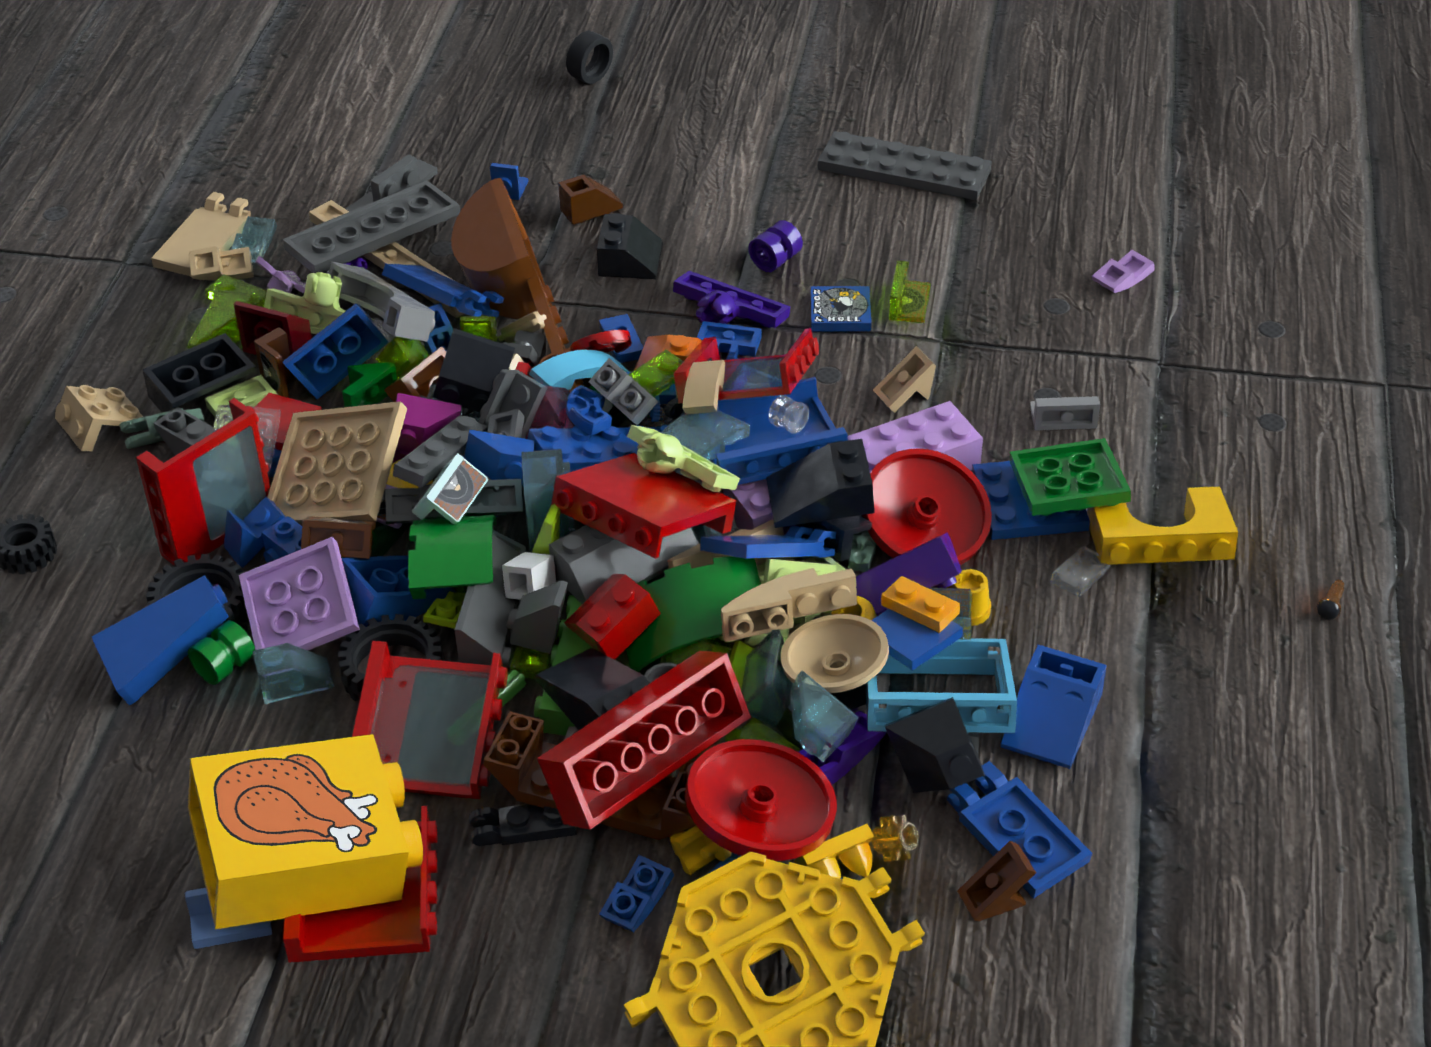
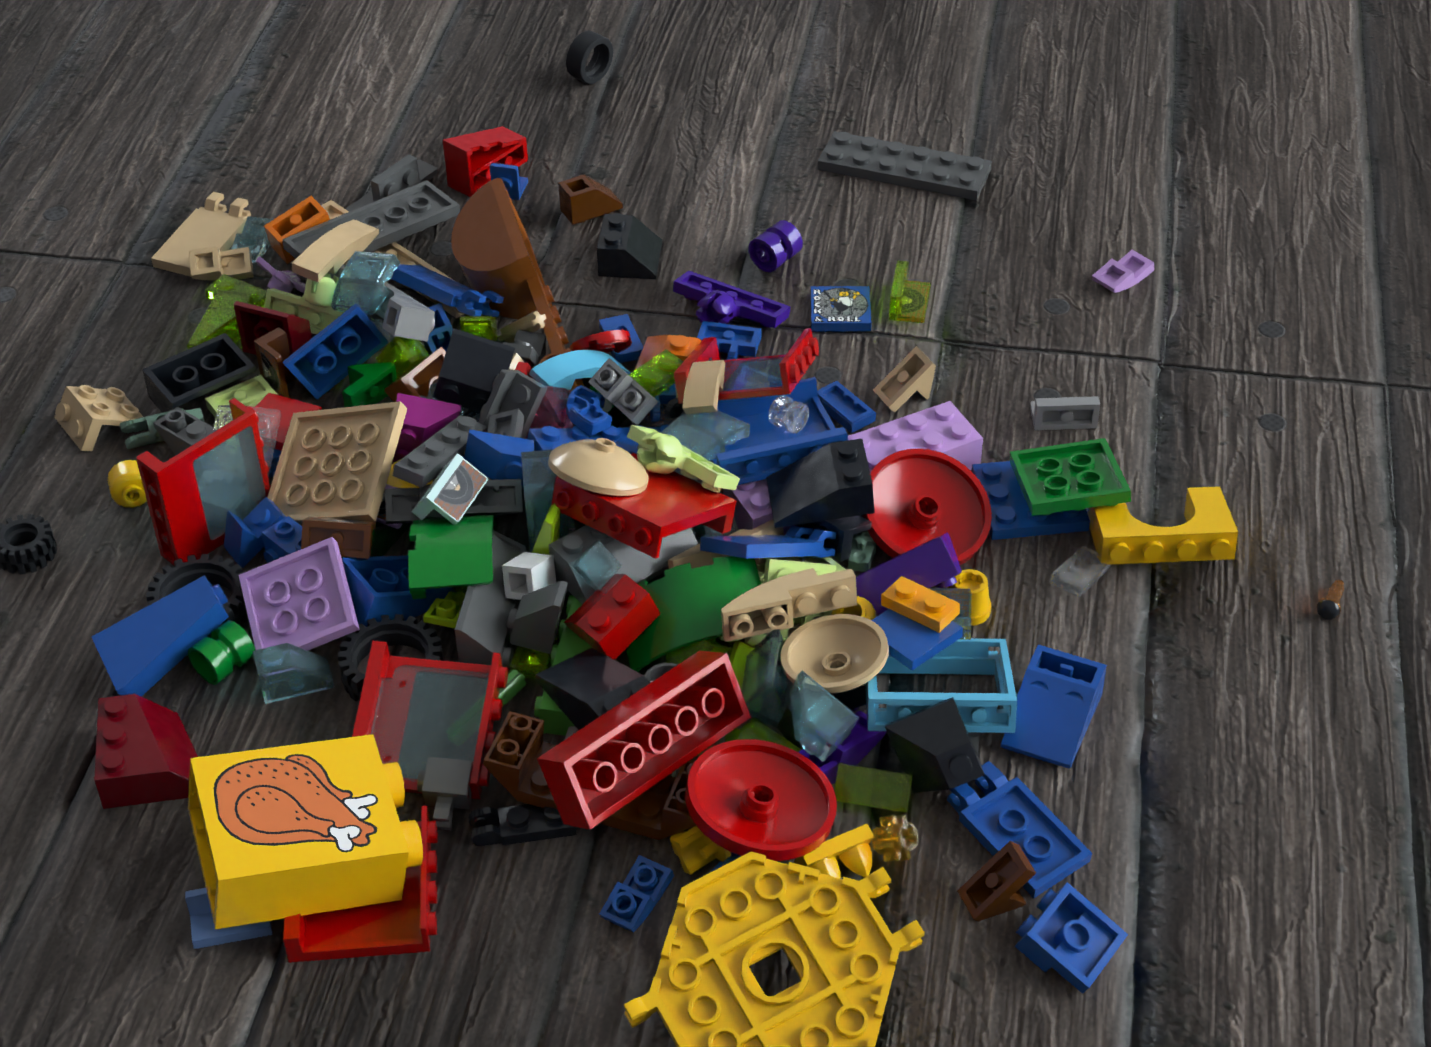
(126, 482): none -> yellow head
(140, 752): none -> dark red wedge
(297, 219): none -> orange brick
(334, 249): none -> tan slope
(364, 281): none -> clear light blue slope
(445, 786): none -> dark grey brick
(470, 156): none -> red wedge
(597, 565): none -> clear light blue plate
(599, 467): none -> tan dish
(845, 407): none -> blue plate
(873, 787): none -> clear neon green plate
(1070, 937): none -> blue plate

